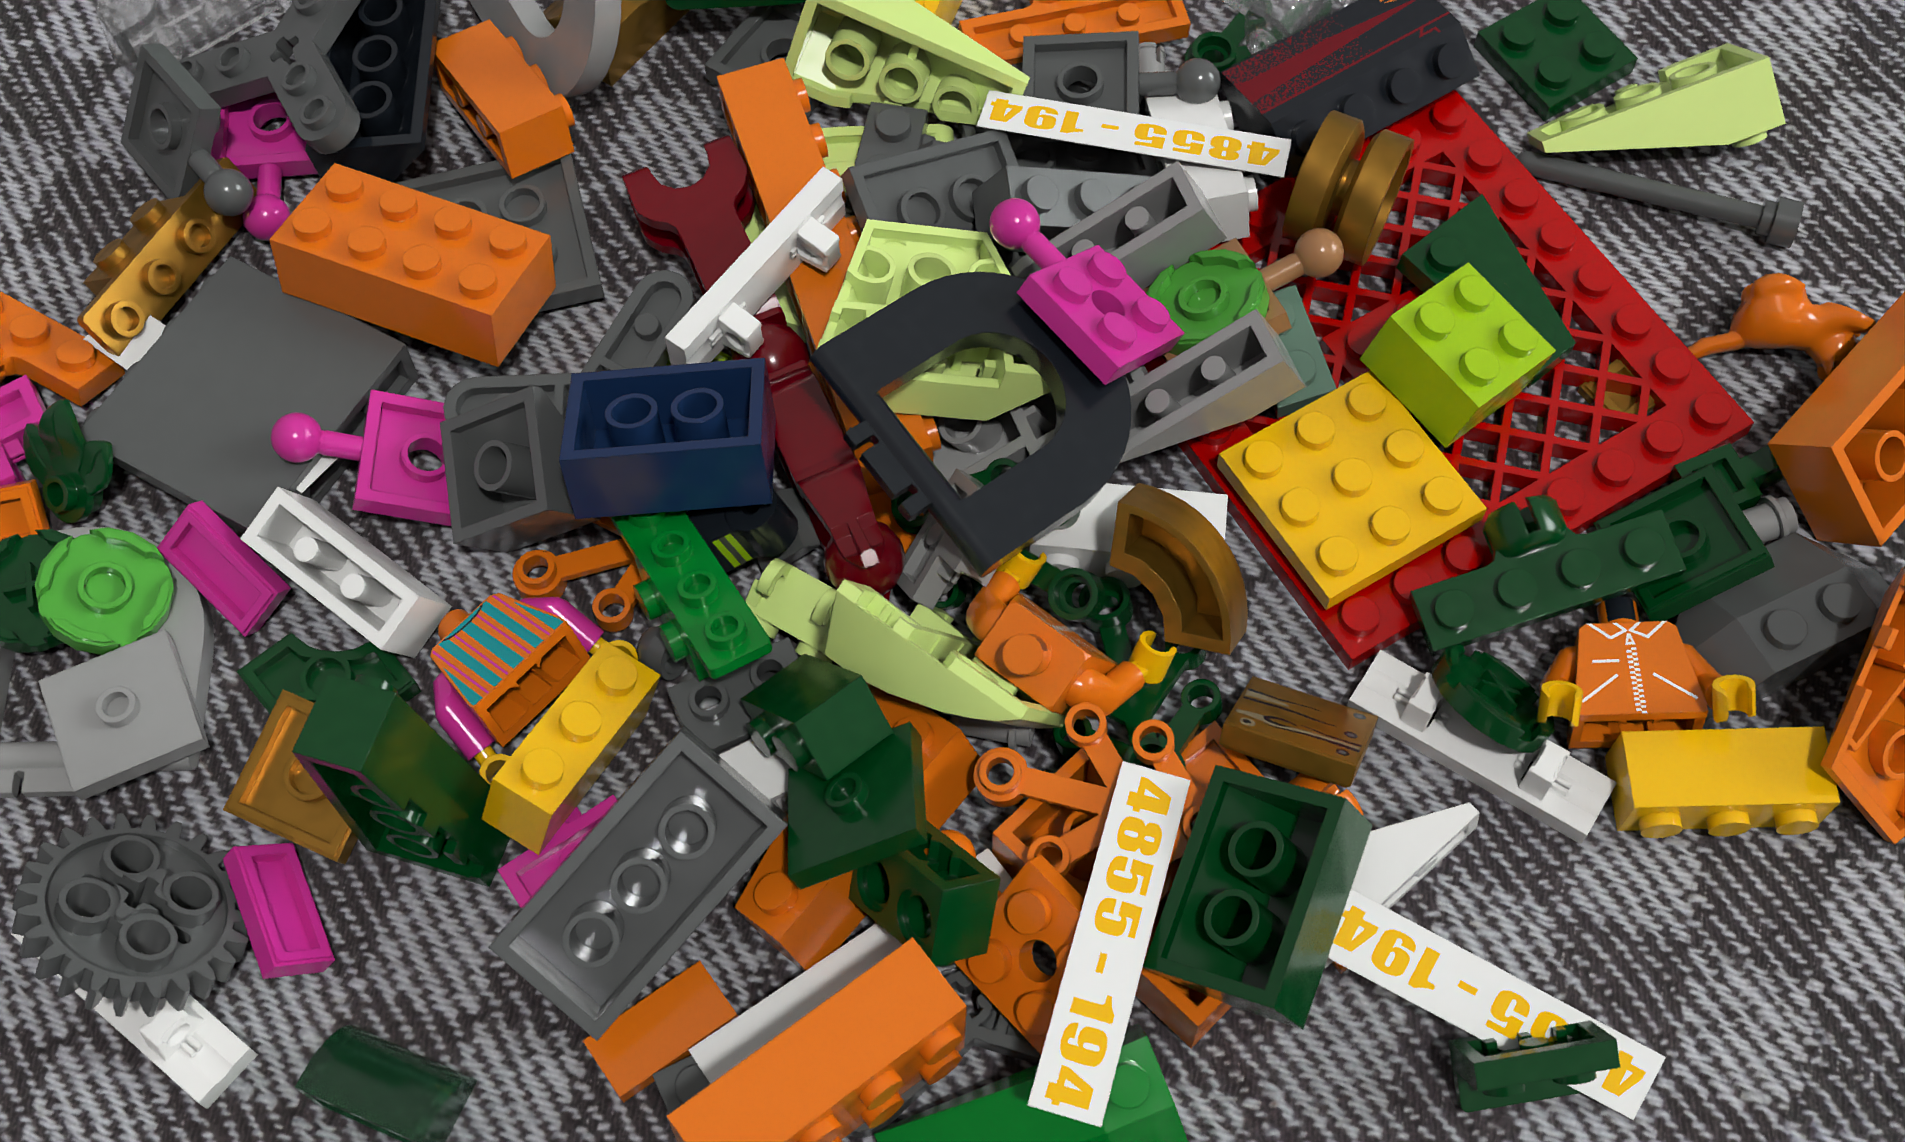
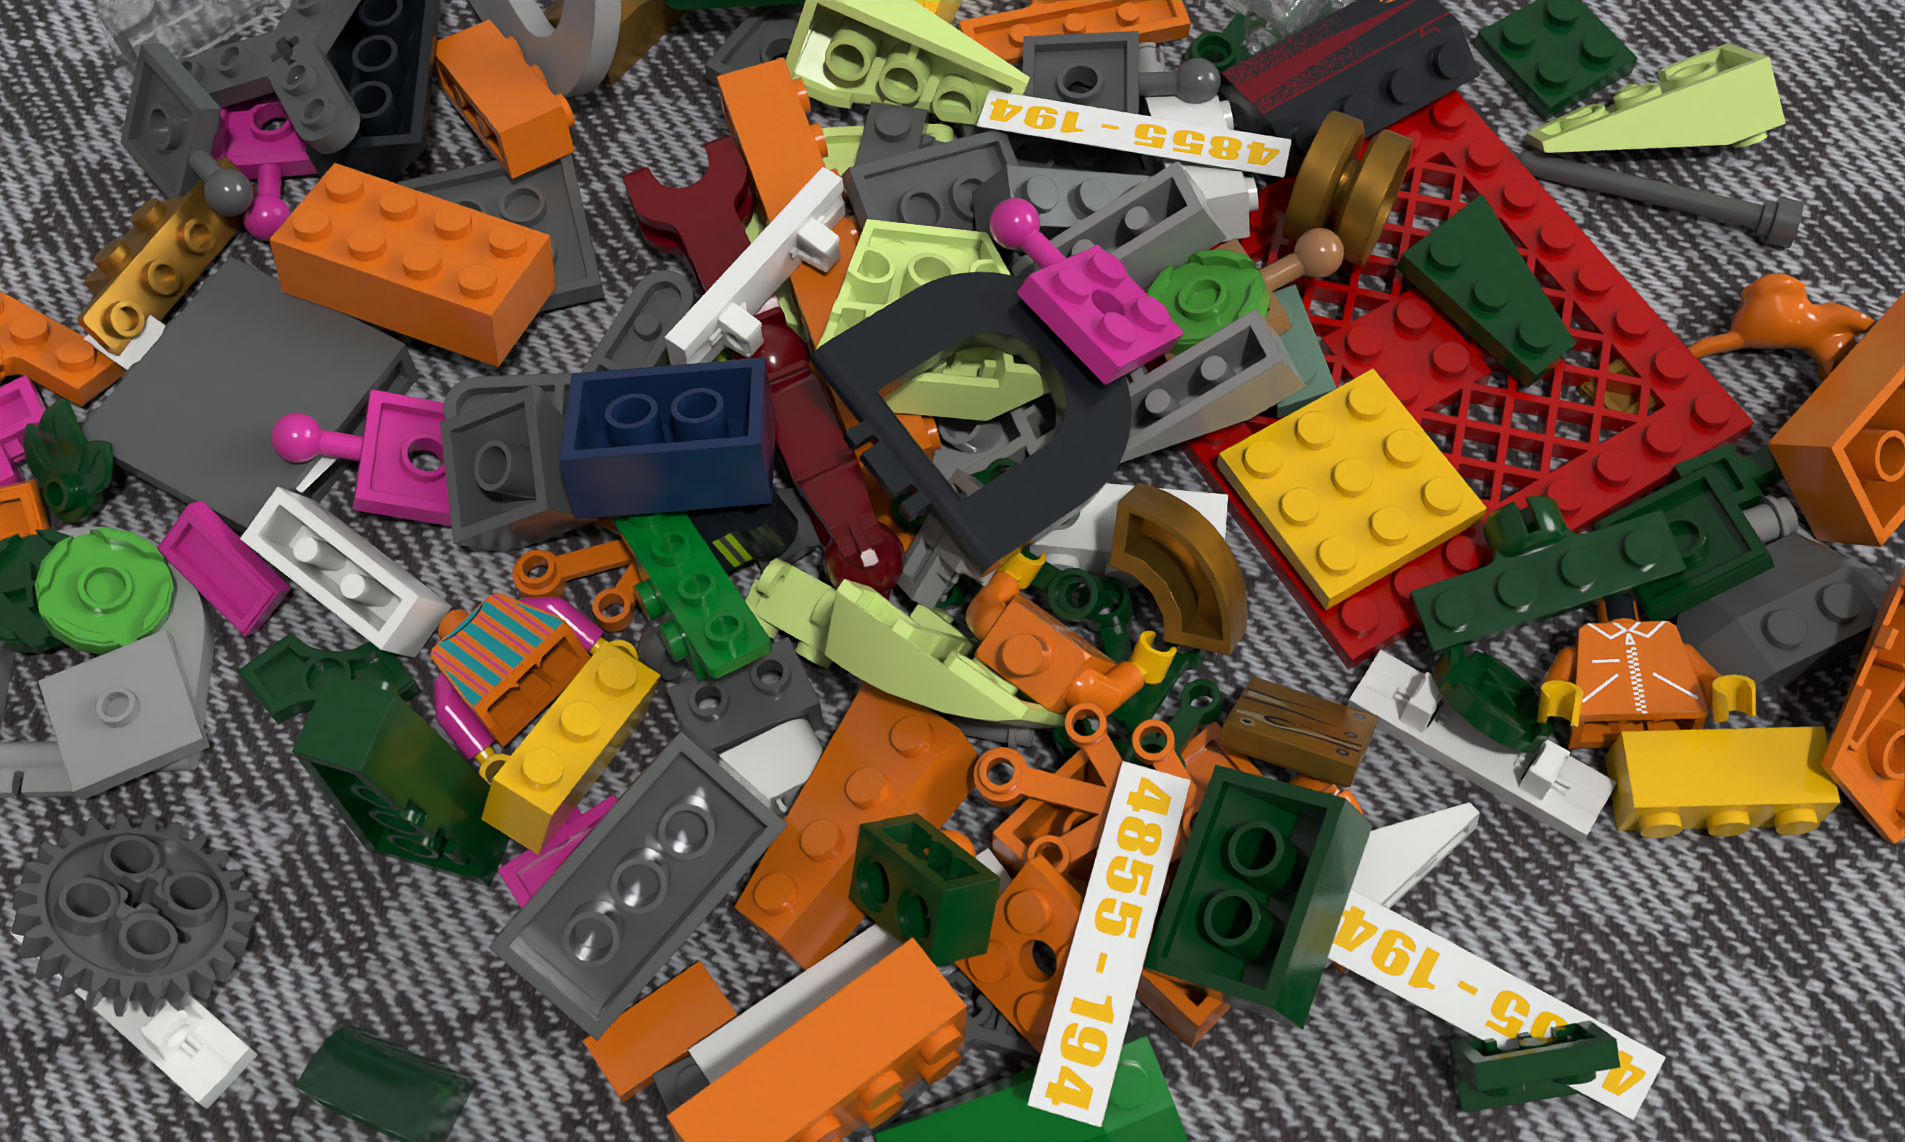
(278, 910): dark pink tile -> none
(281, 794): pearl gold tile -> none
(815, 716): dark green brick -> none
(859, 813): dark green plate -> none
(1456, 354): lime brick -> none

